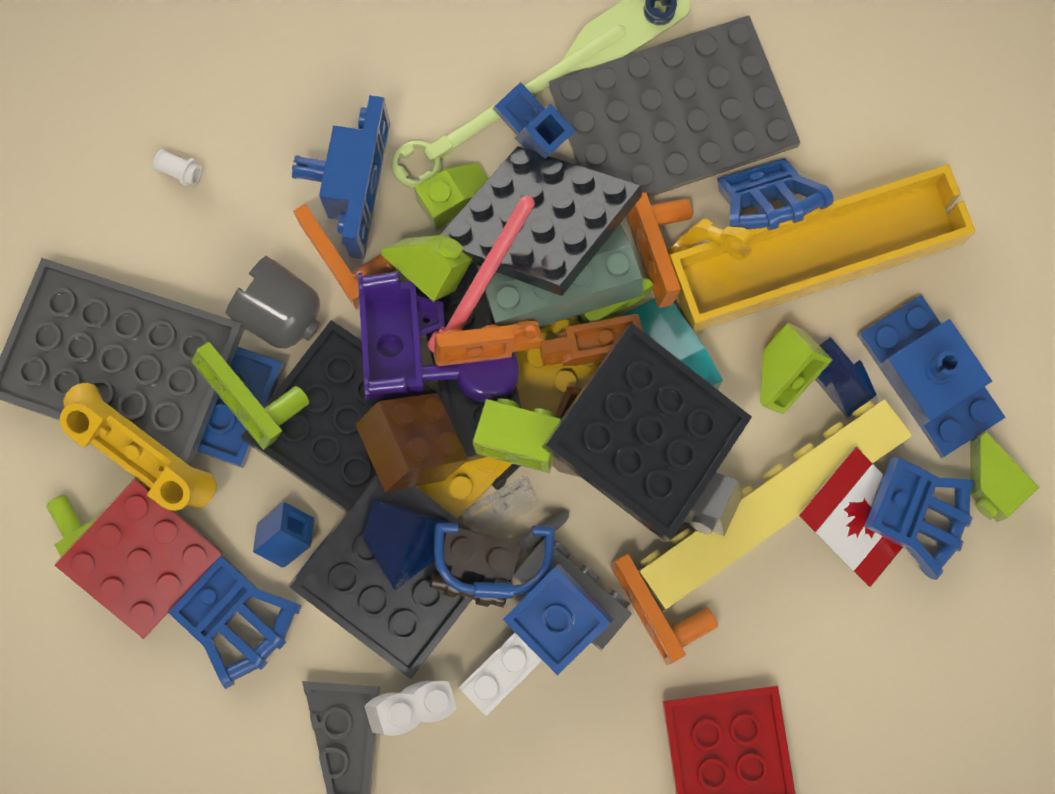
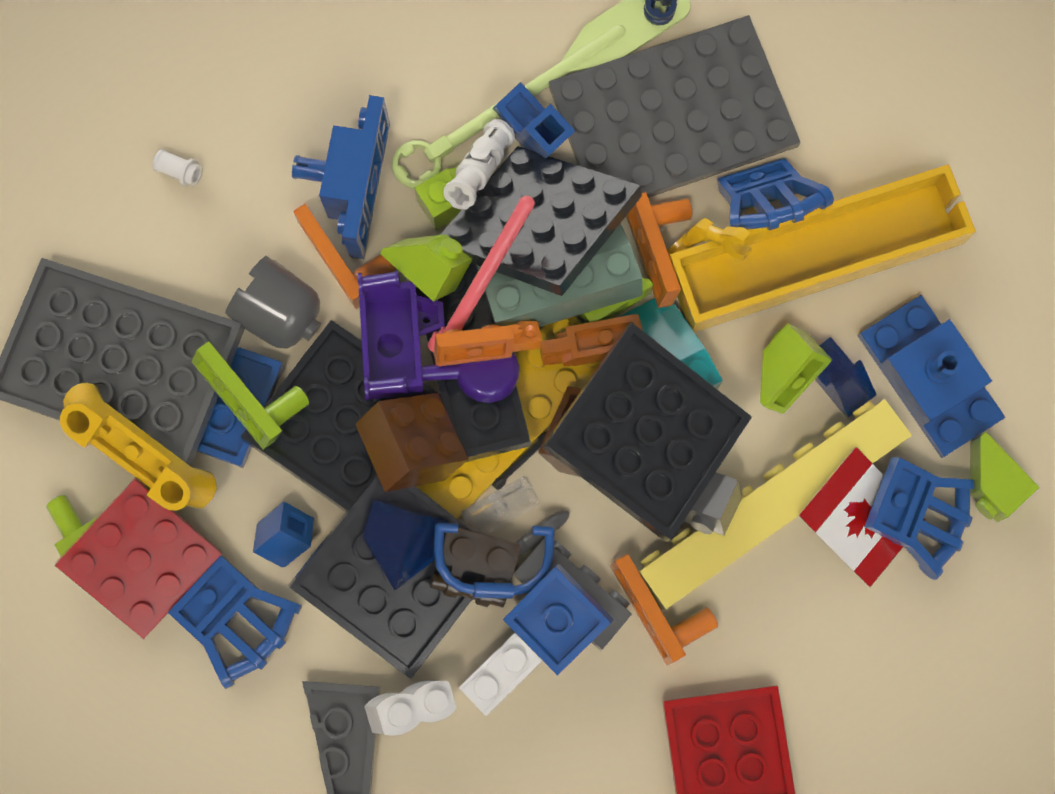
(478, 164): none -> white piece
(515, 434): lime brick -> none

